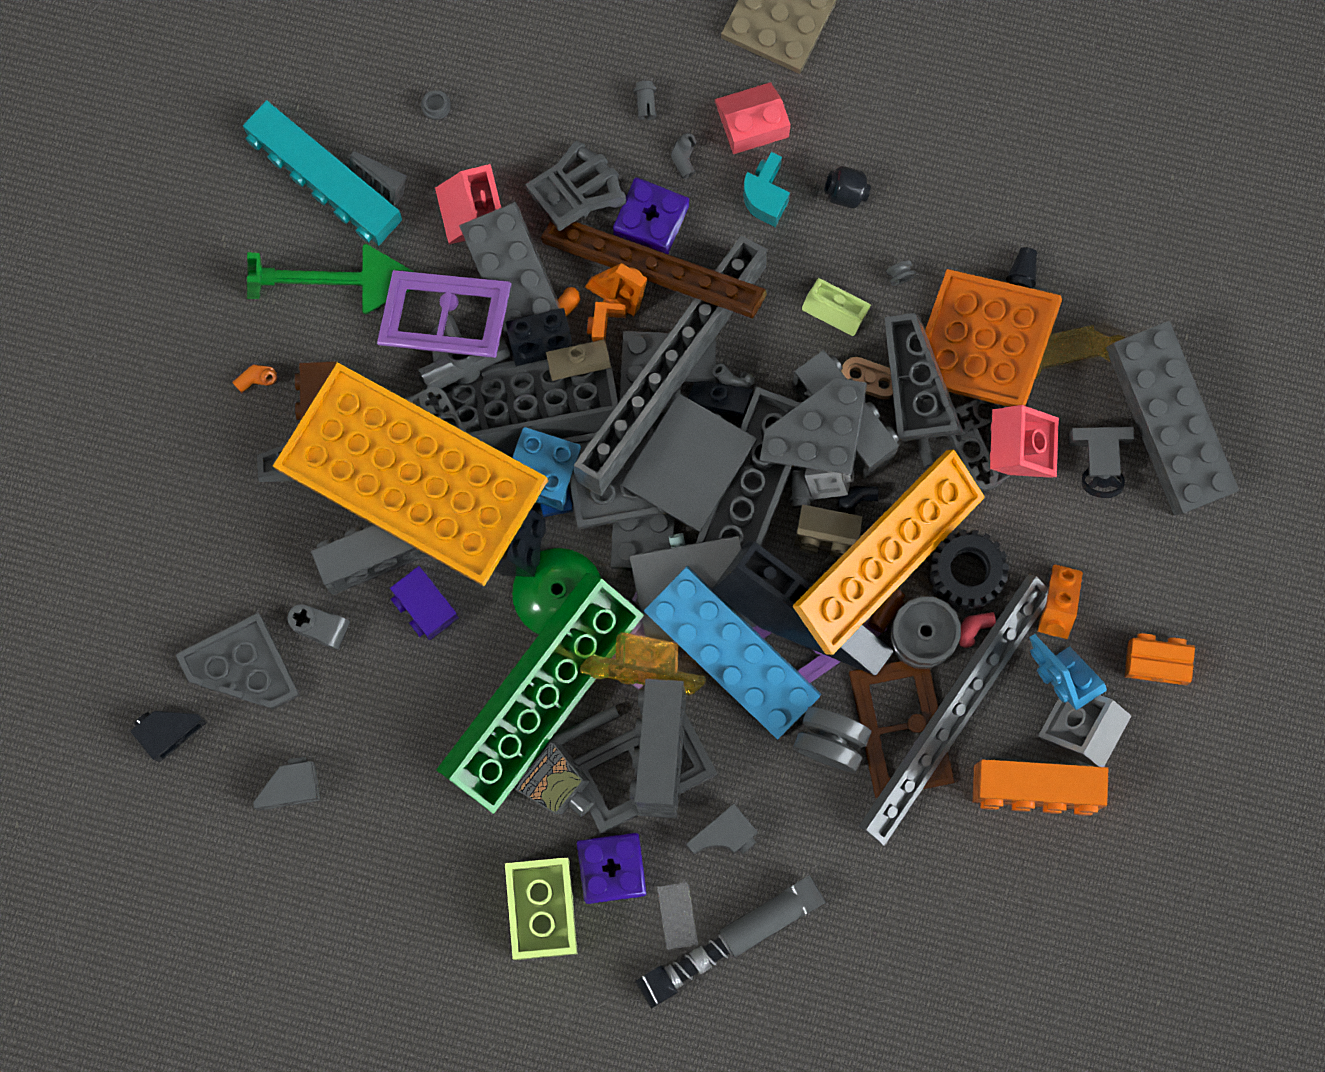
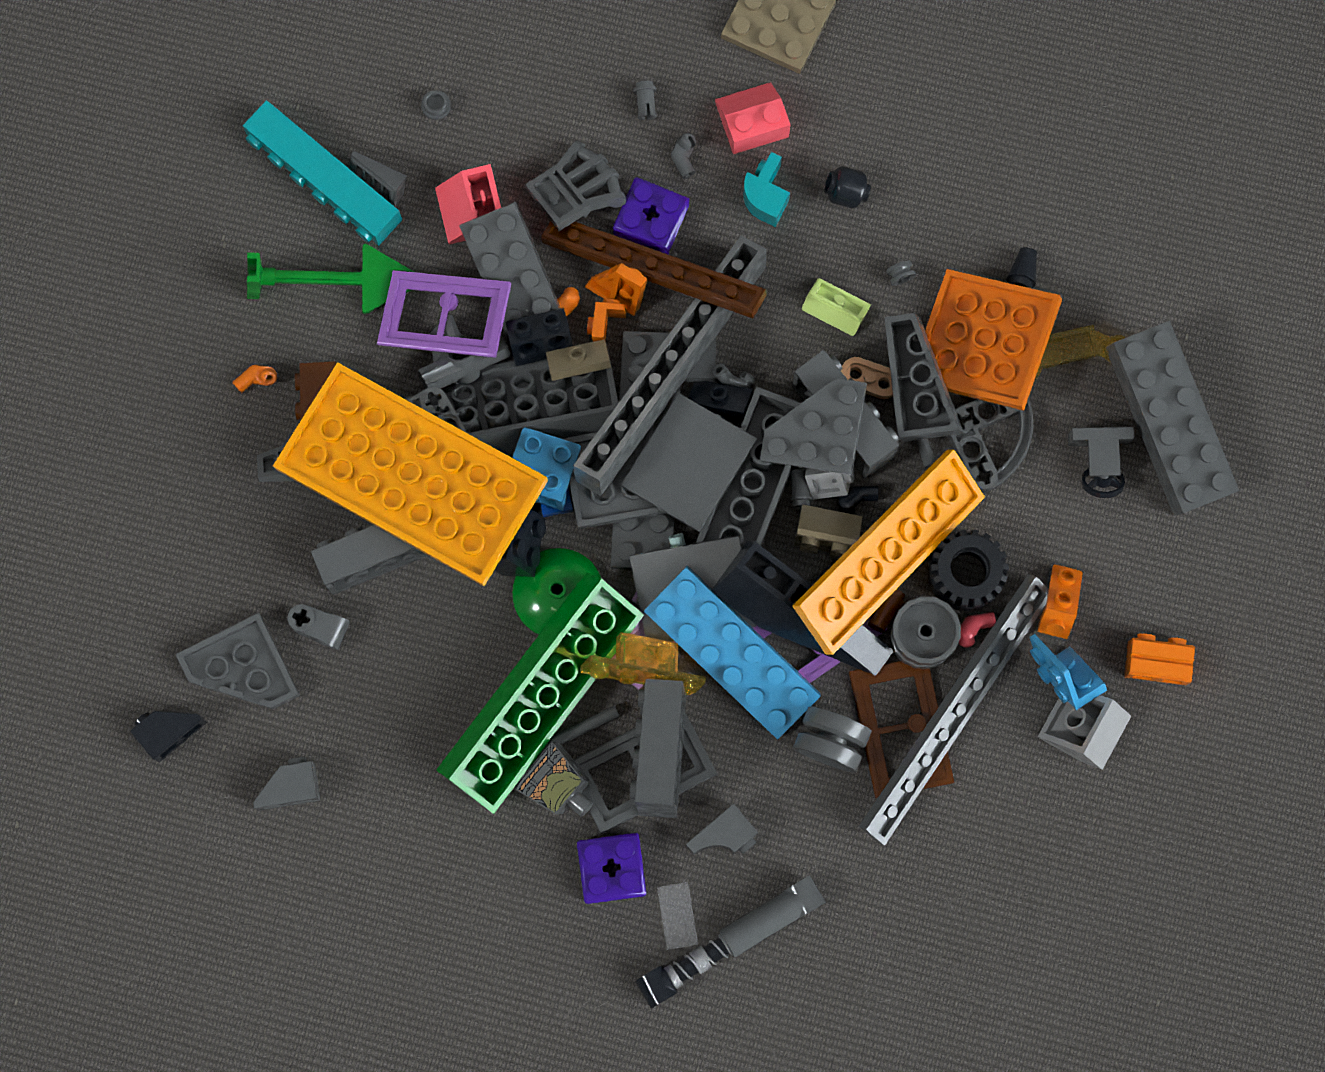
(424, 604): dark purple brick -> none
(541, 908): yellowish green brick -> none
(1024, 442): coral slope -> none
(1040, 785): orange brick -> none

